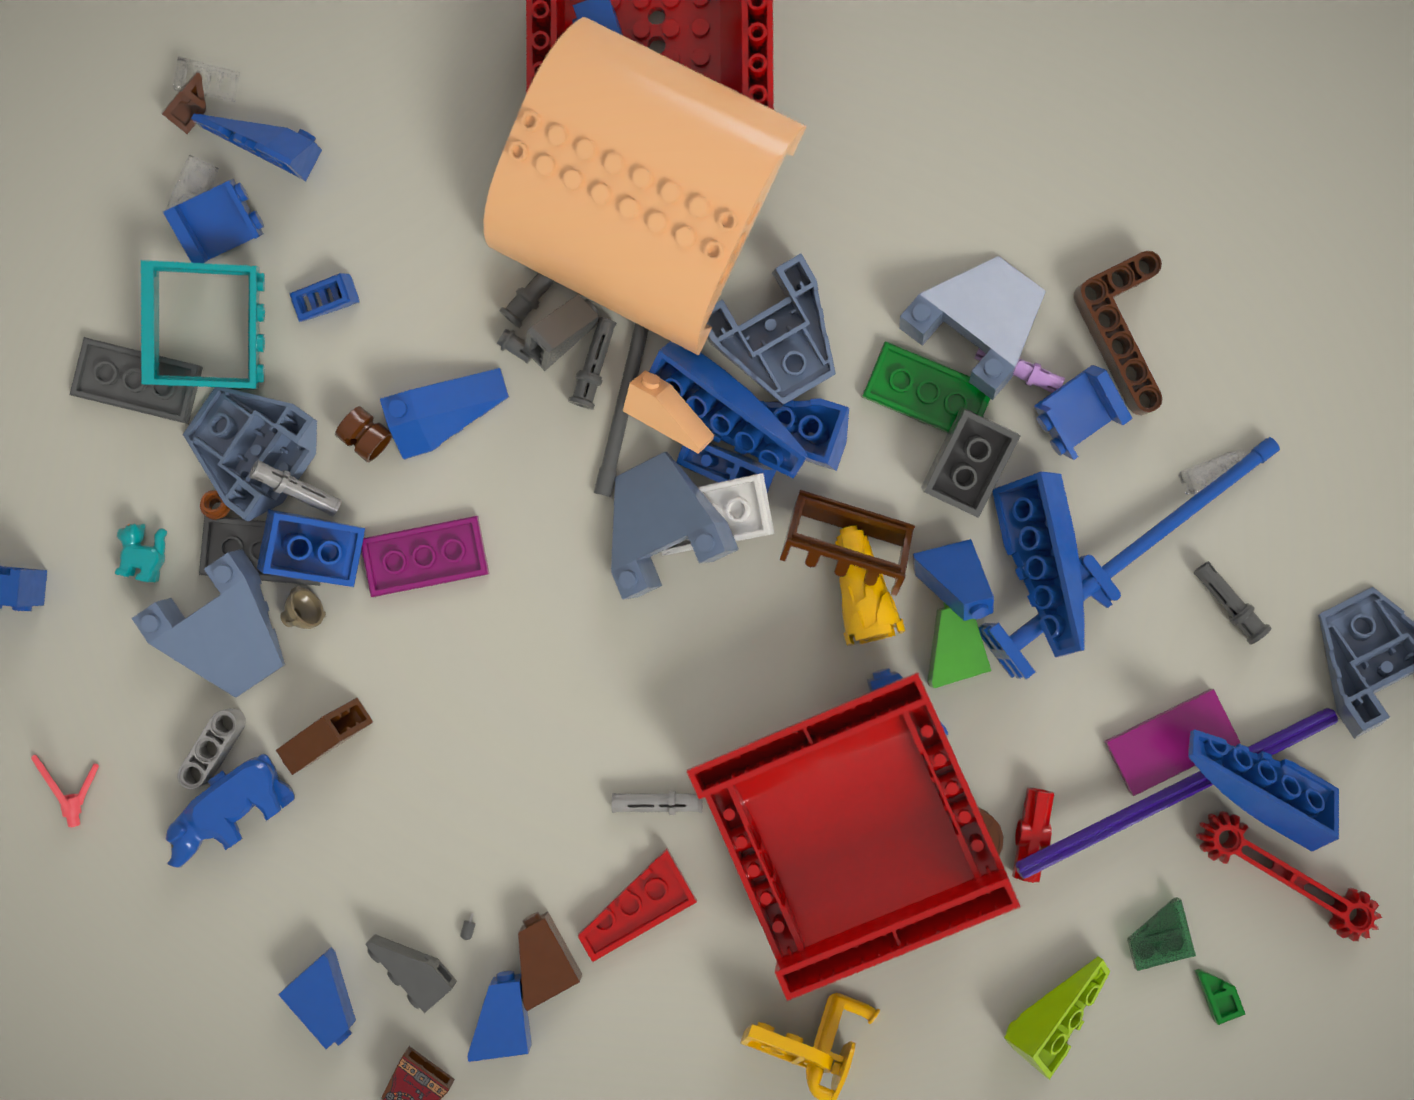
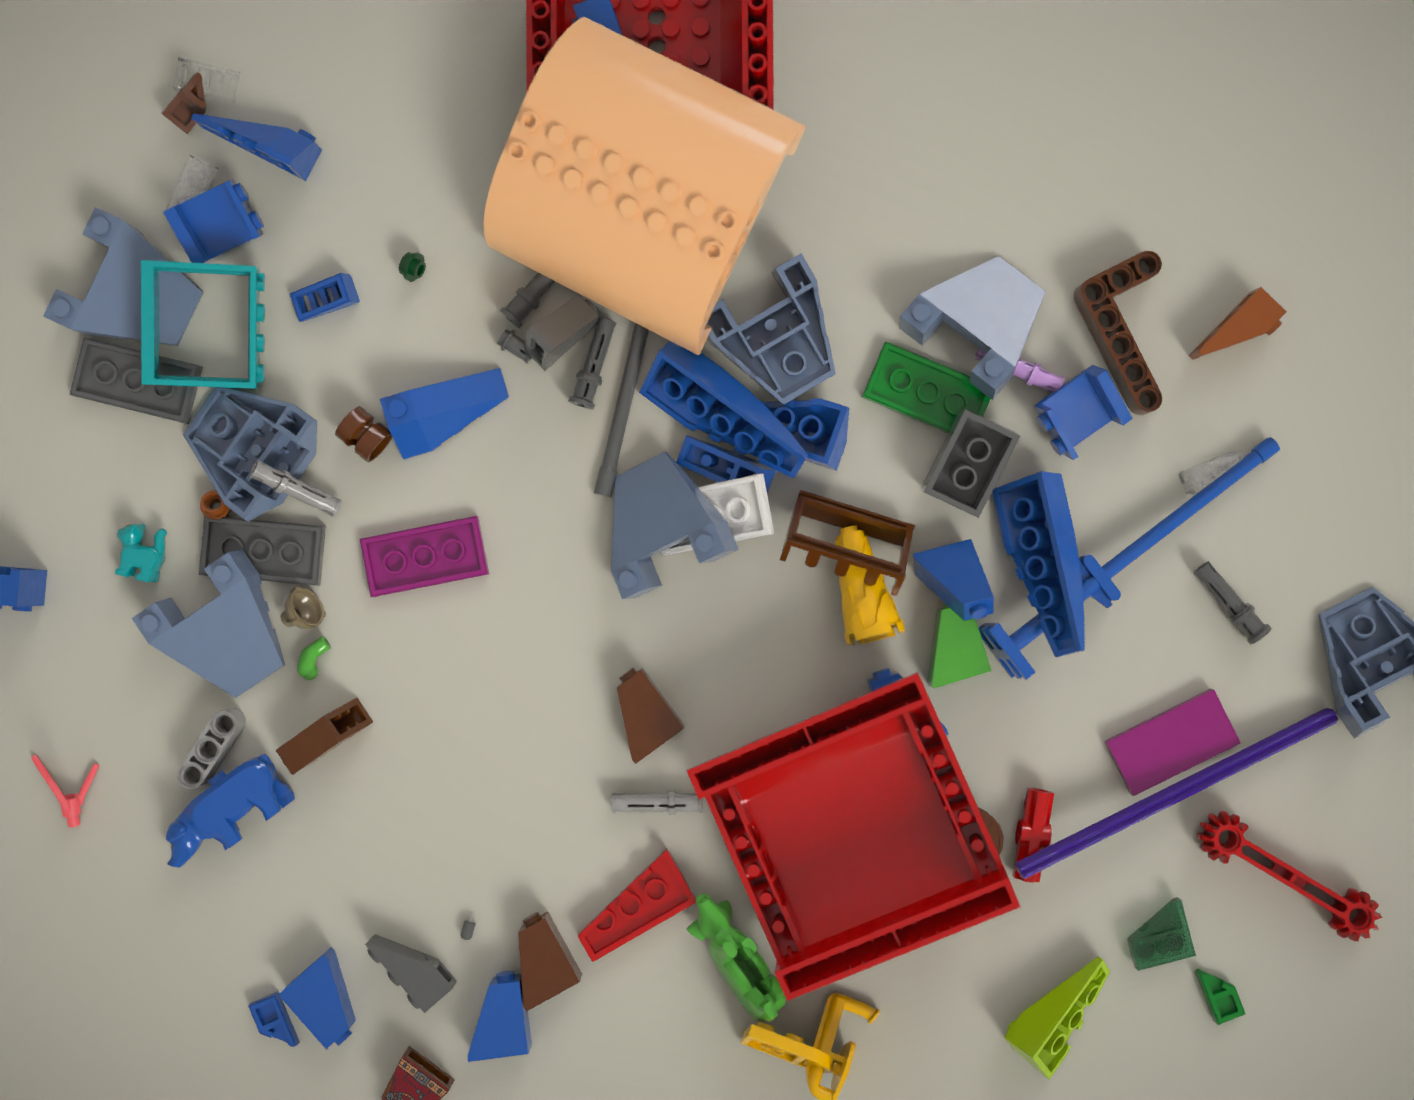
(114, 297): none -> sand blue wedge
(273, 1019): none -> blue tile
(307, 659): none -> bright green arm
(310, 548): blue slope -> none
(412, 266): none -> dark green plate
(645, 714): none -> reddish brown slope
(664, 410): light nougat slope -> none
(738, 960): none -> bright green animal
(1249, 319): none -> dark orange slope
(1270, 790): blue wedge -> none

